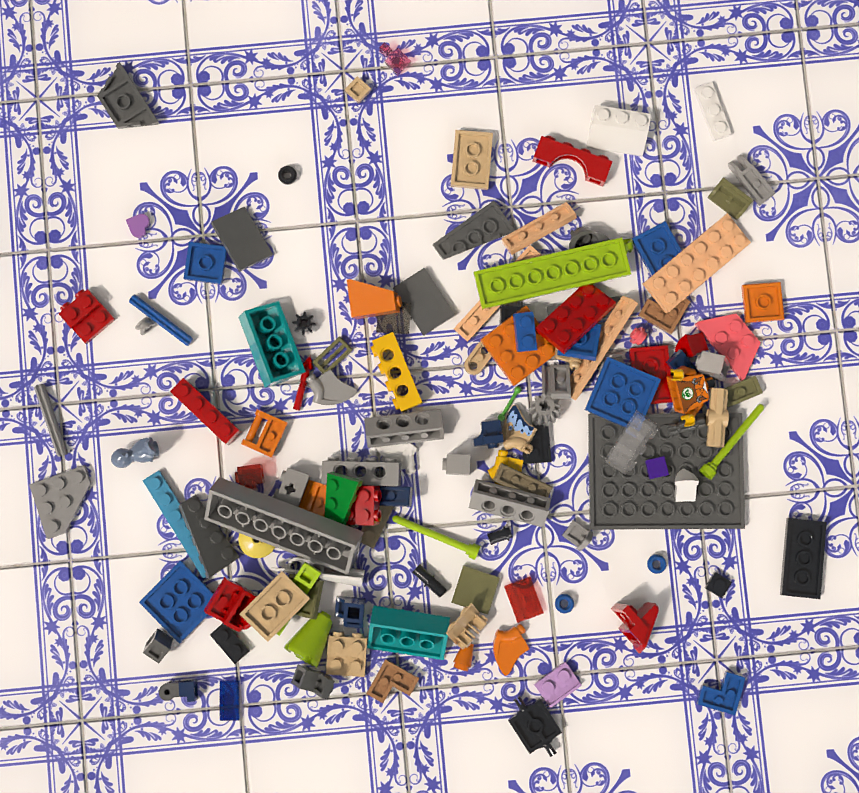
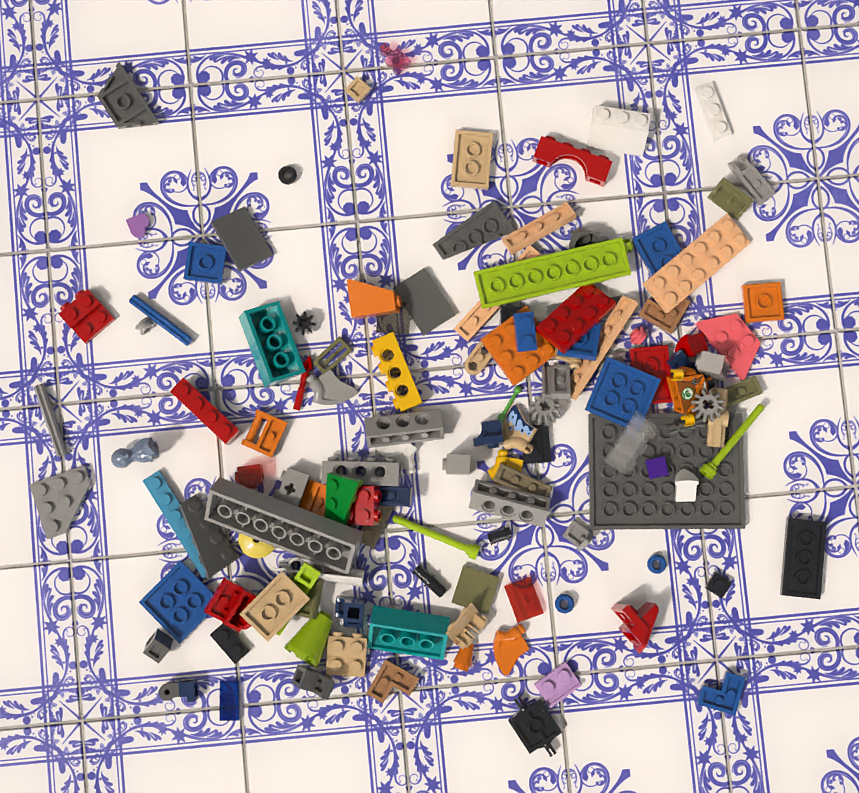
(707, 412): none -> light grey gear

